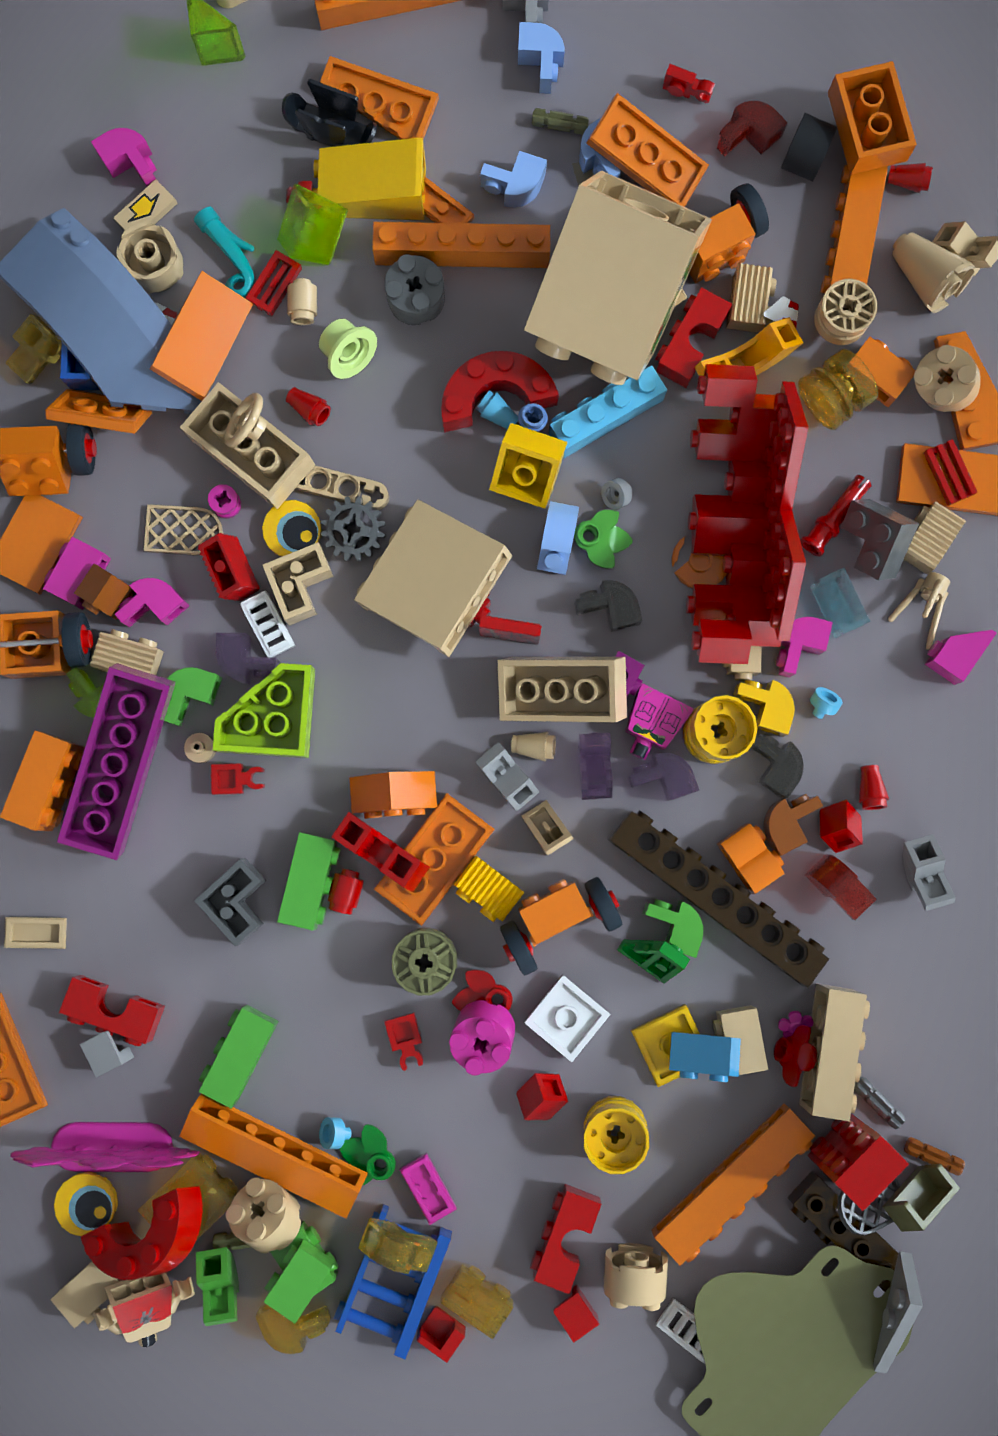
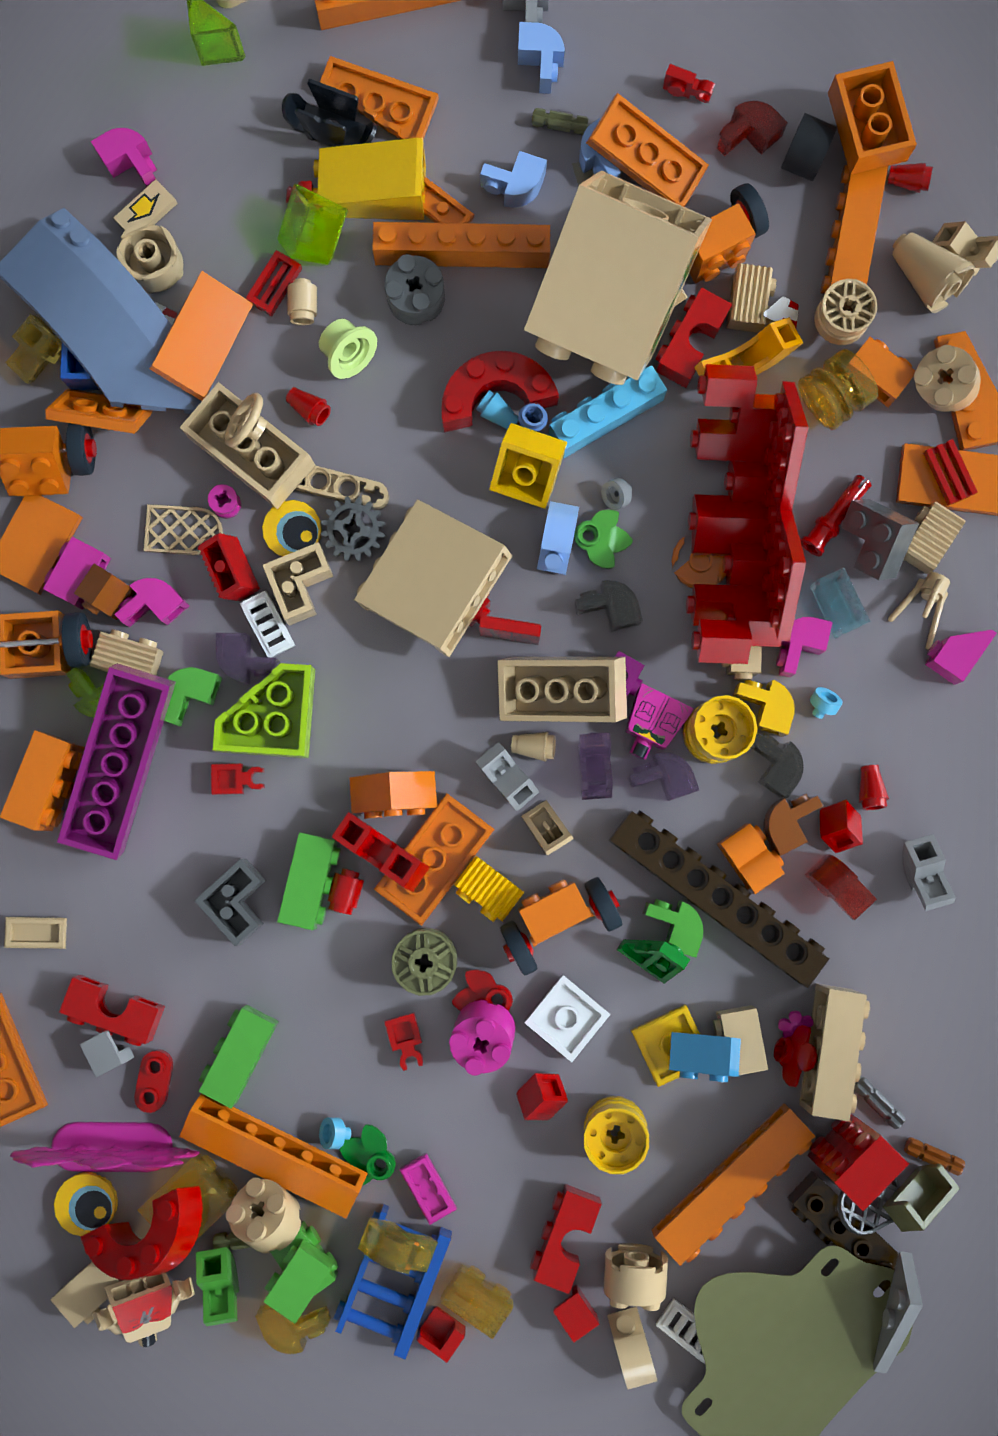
(154, 1082): none -> red plate
(205, 751): tan tile -> none
(230, 245): teal plant -> none
(632, 1348): none -> tan brick

